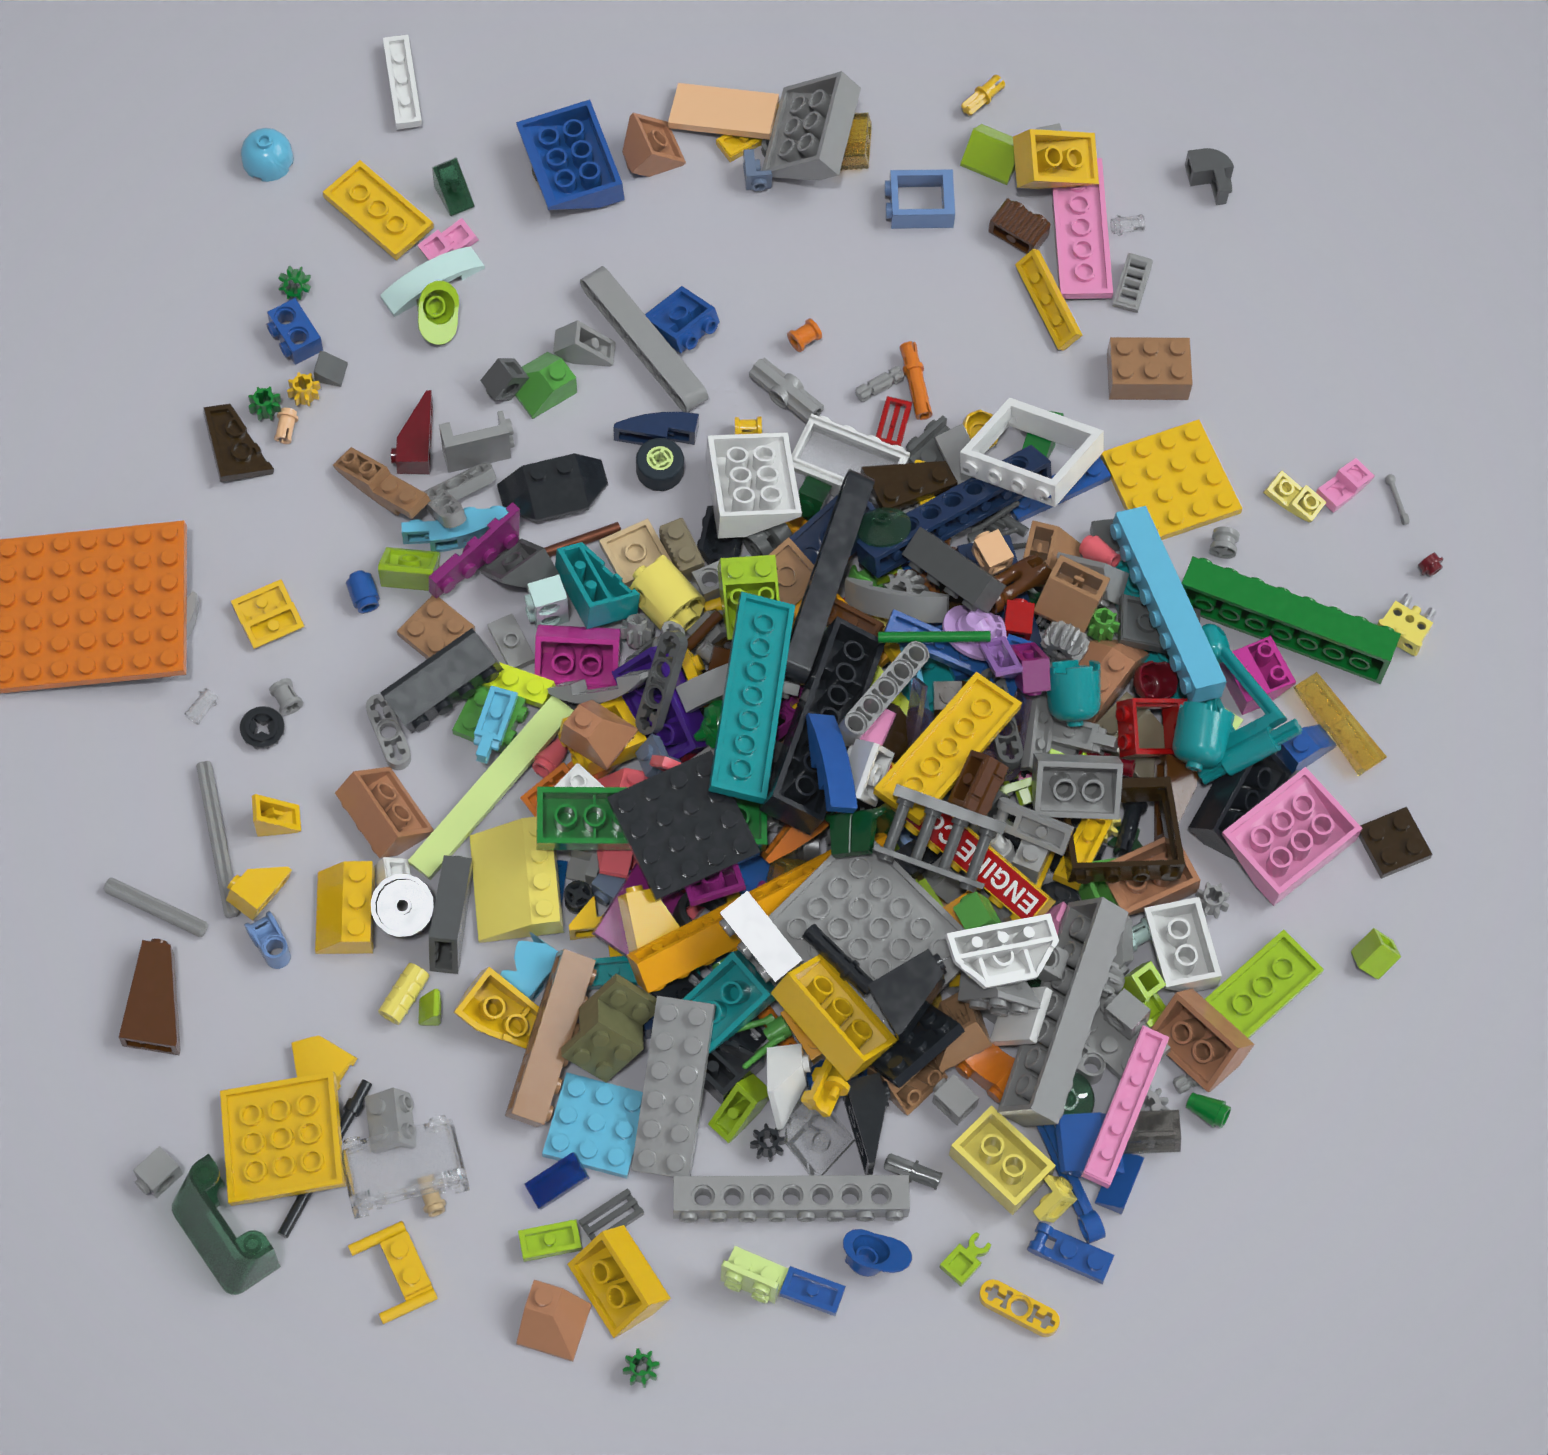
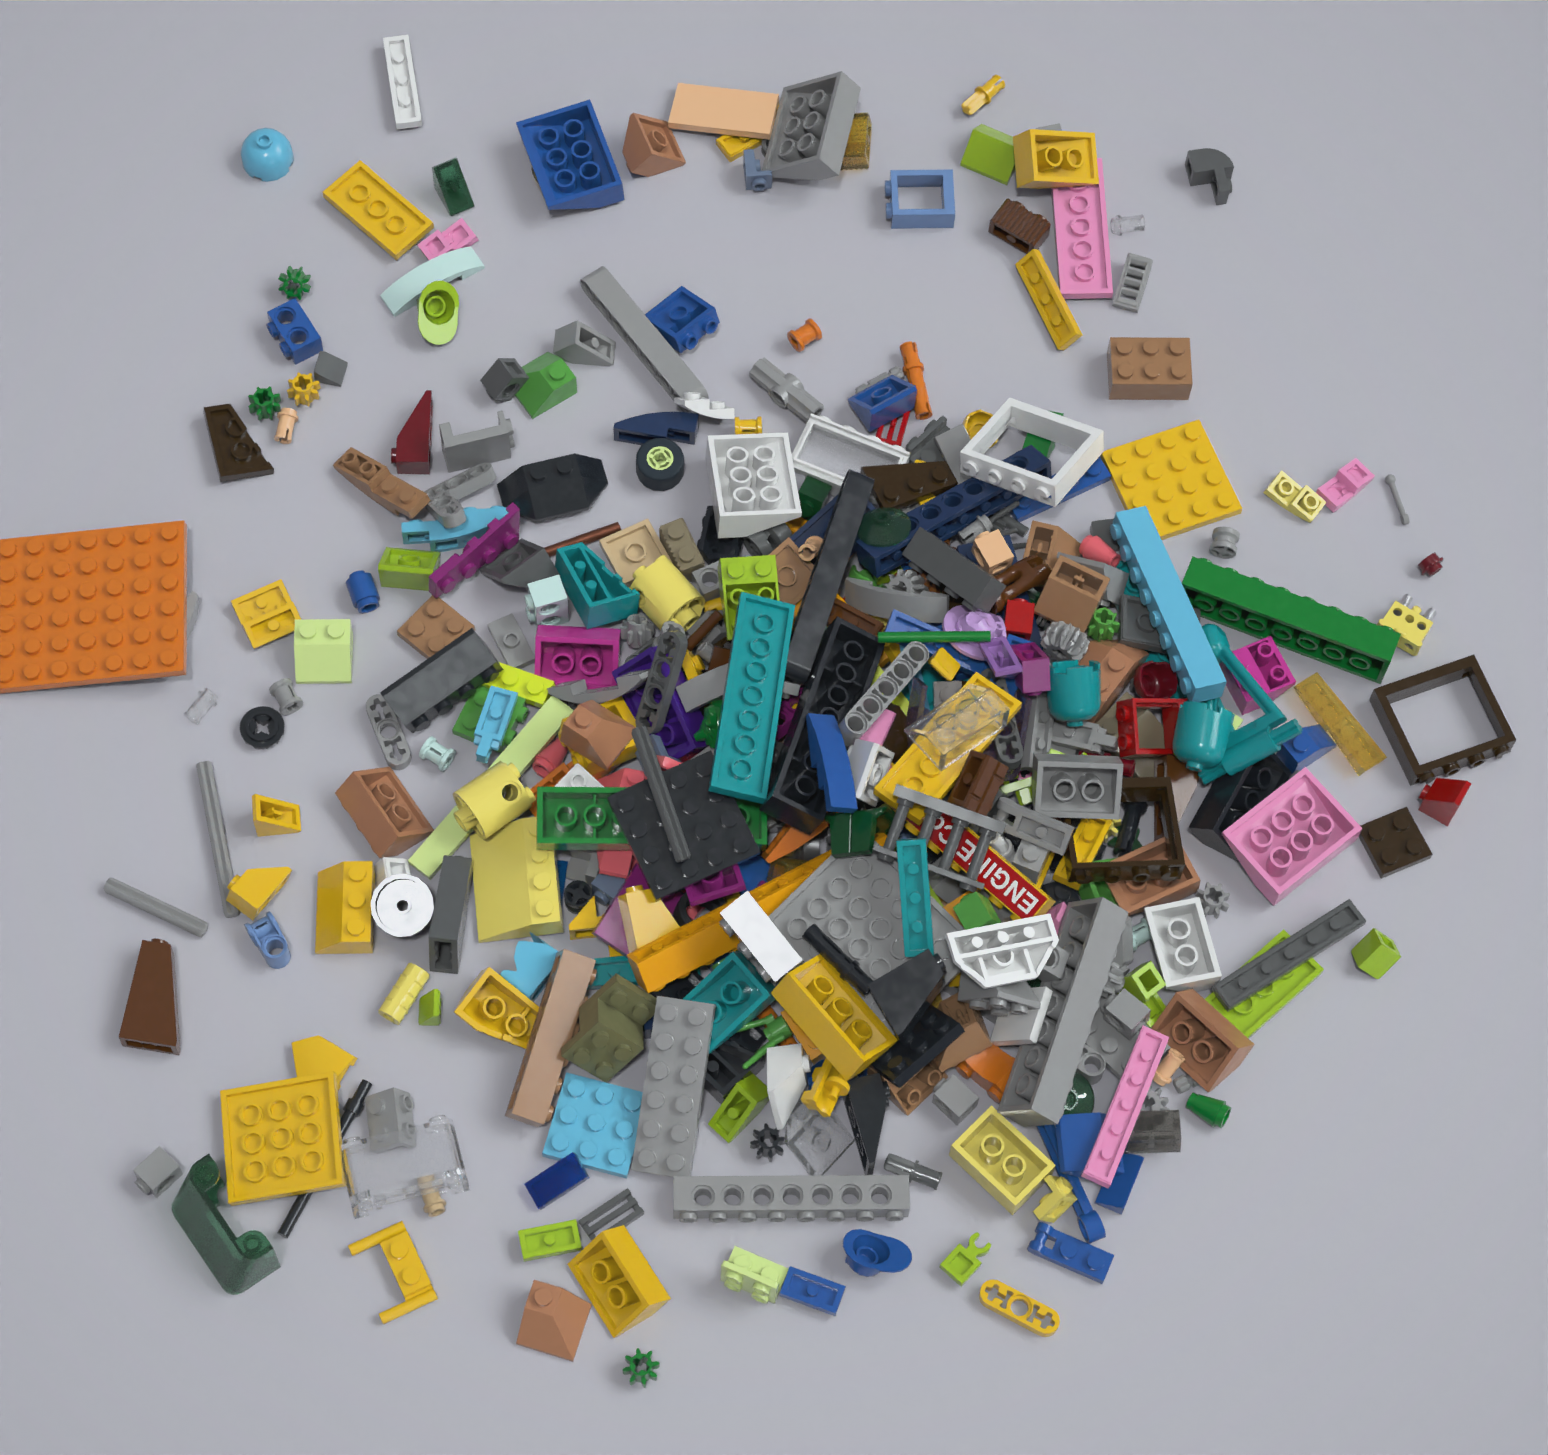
(323, 651): none -> yellowish green slope
(431, 746): none -> light aqua bush
(482, 801): none -> light yellow cylinder
(661, 794): none -> dark grey axle
(694, 402): none -> white slope
(810, 548): none -> light nougat pin
(883, 401): none -> blue slope
(915, 896): none -> teal plate
(944, 664): none -> yellow slope
(959, 724): none -> clear slope
(980, 525): none -> light grey pin
(1168, 1067): none -> light nougat pin
(1288, 955): none -> dark grey tile
(1427, 680): none -> dark brown window
(1443, 798): none -> red slope

